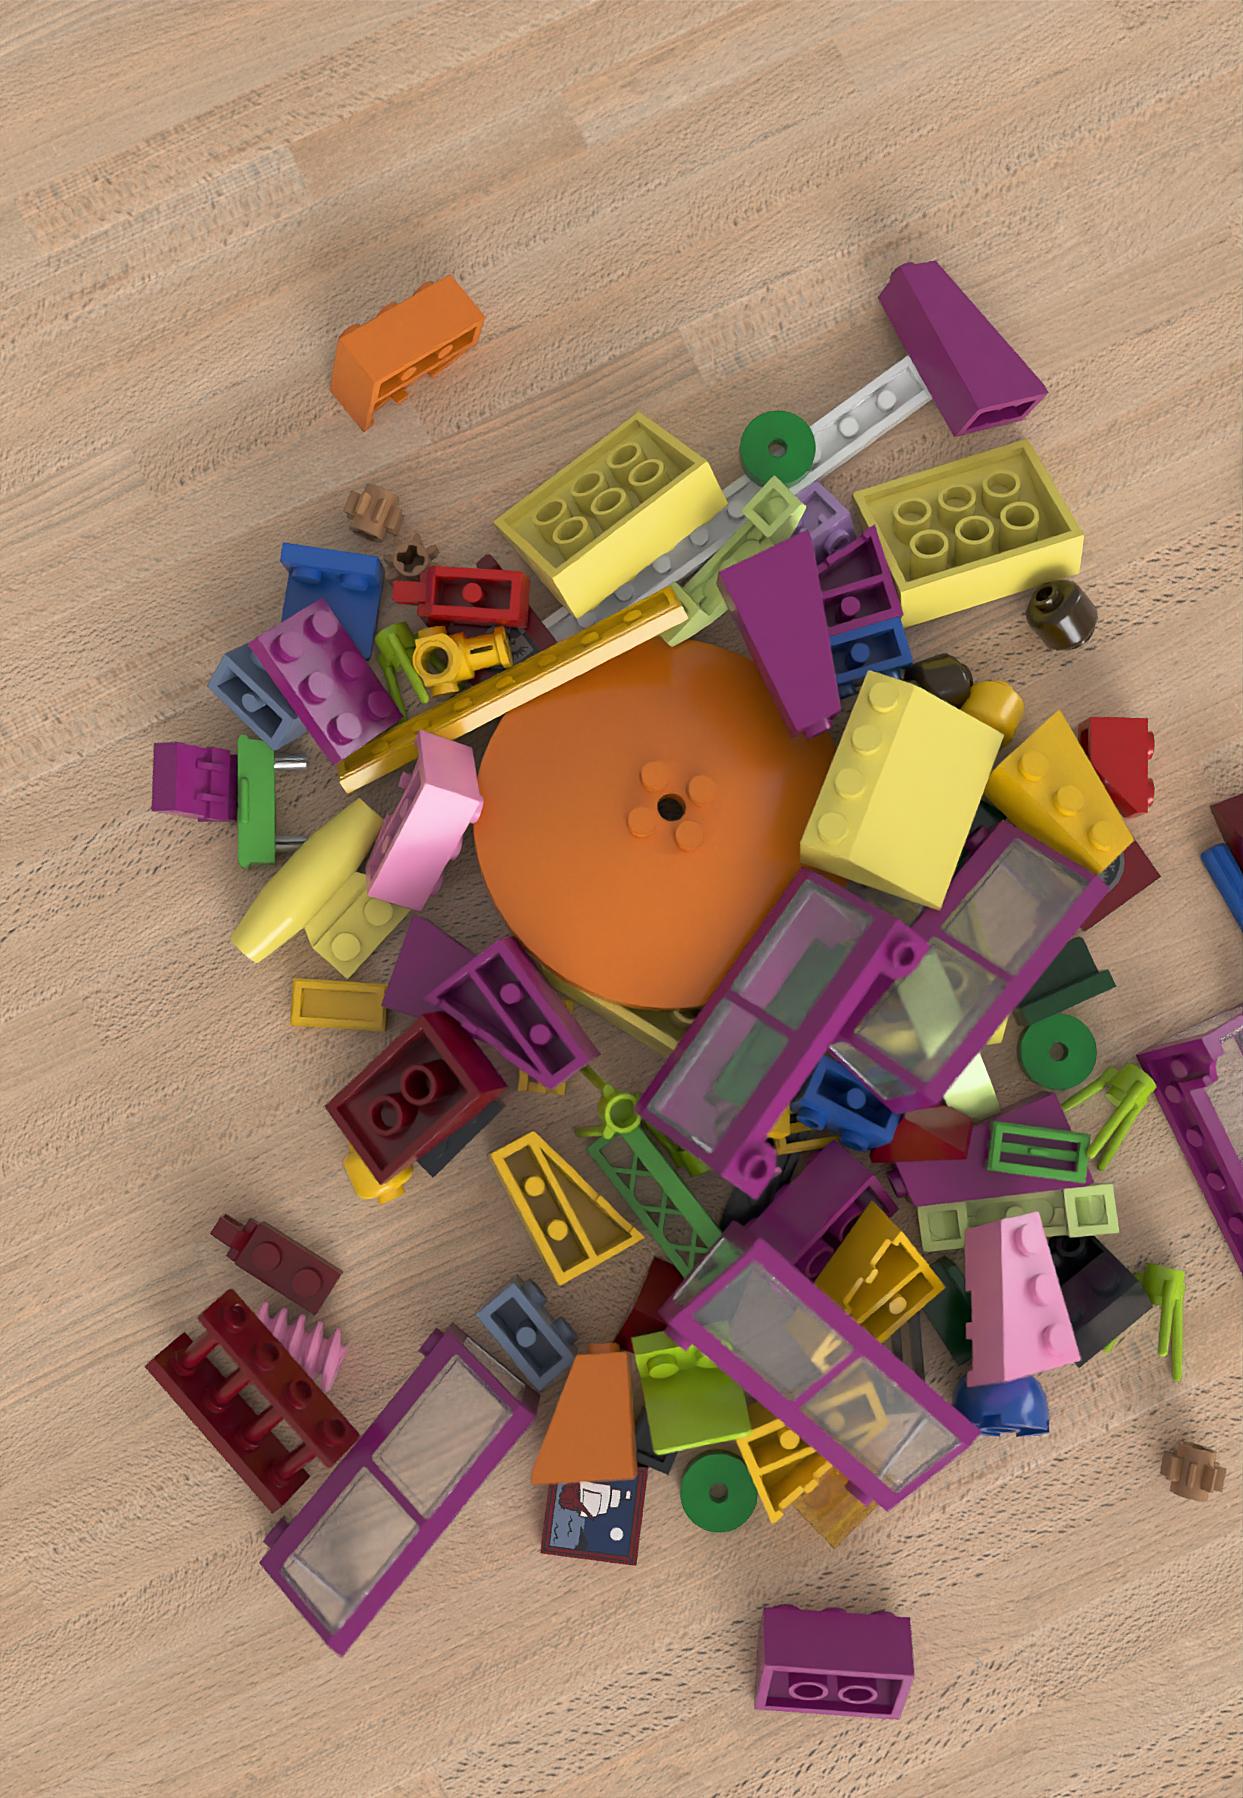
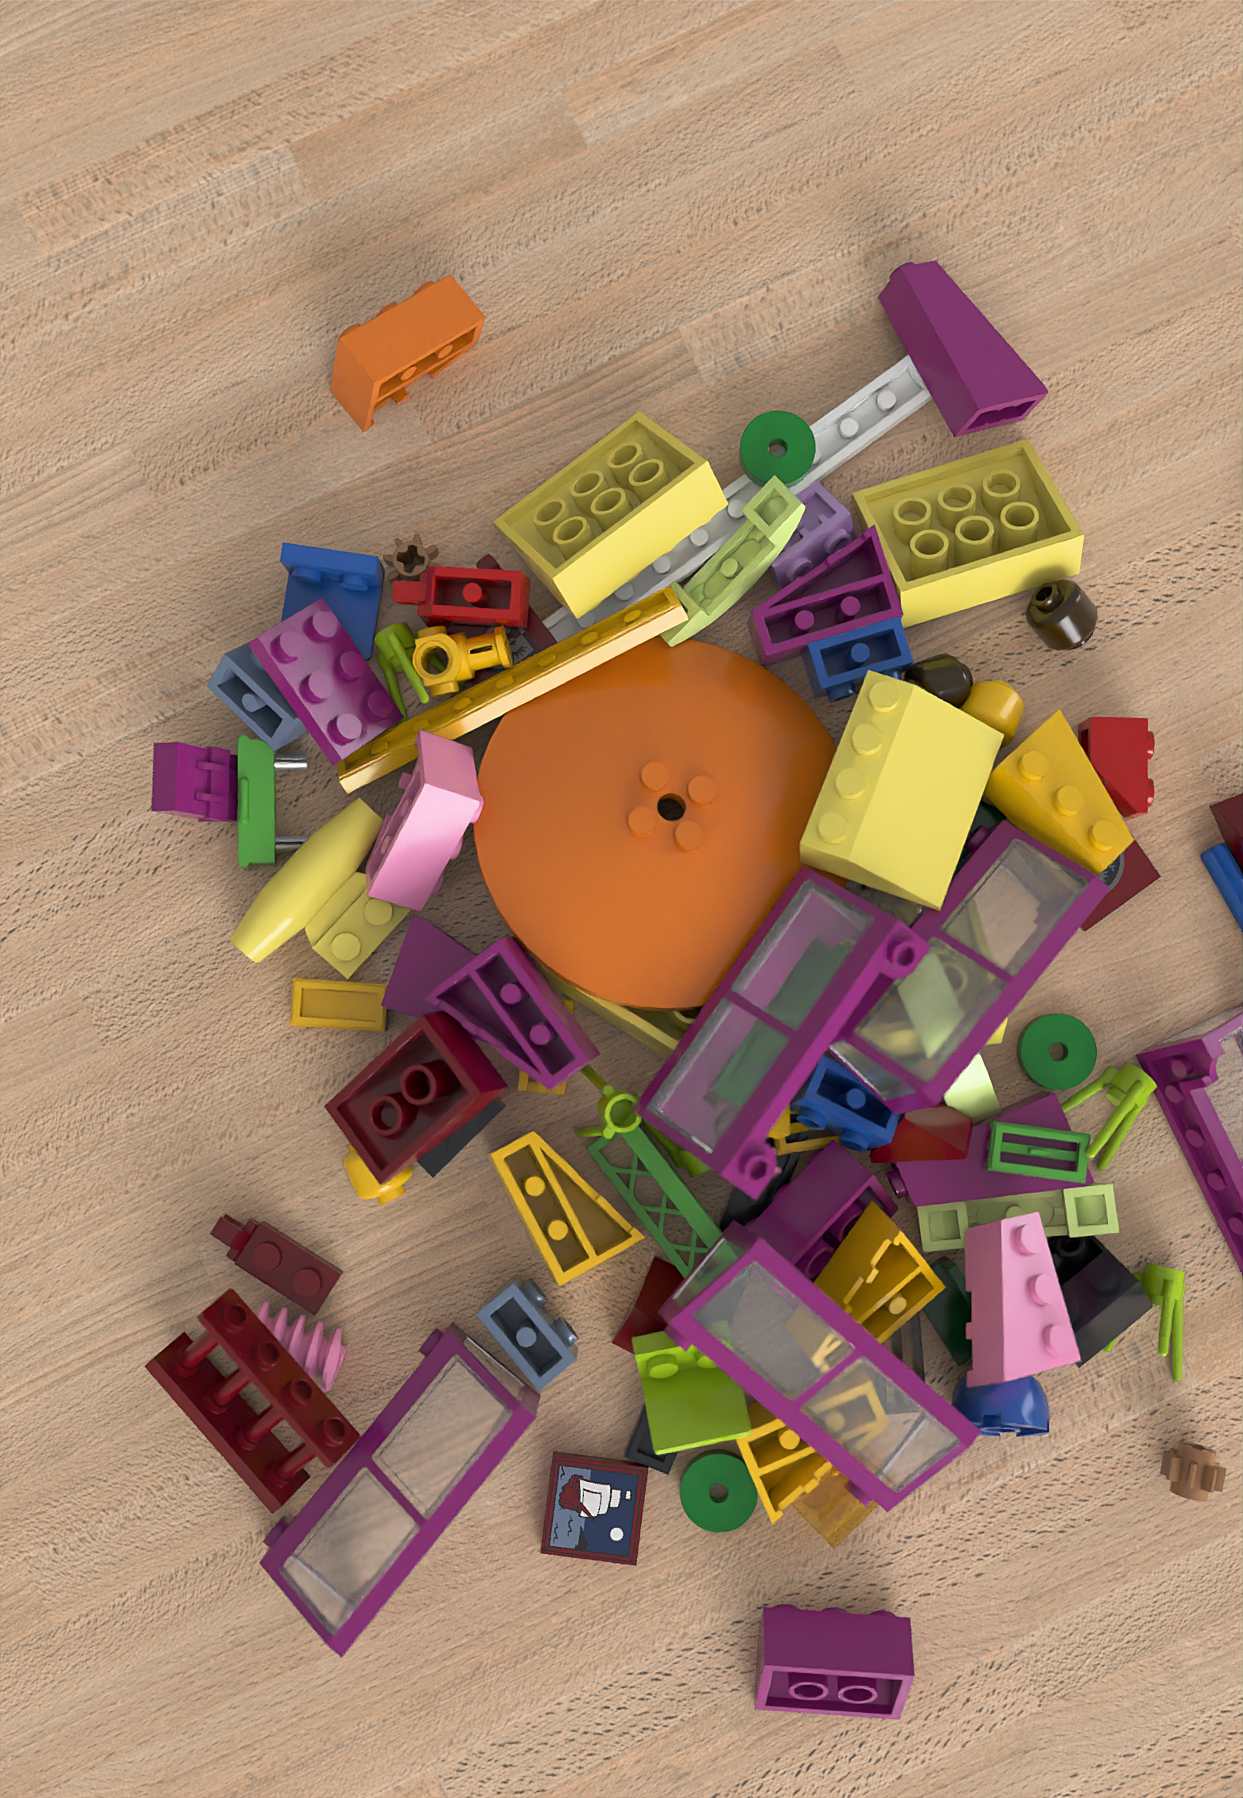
(374, 513): medium nougat gear -> none
(592, 1423): orange slope -> none
(784, 626): magenta slope -> none
(1064, 983): dark green panel -> none

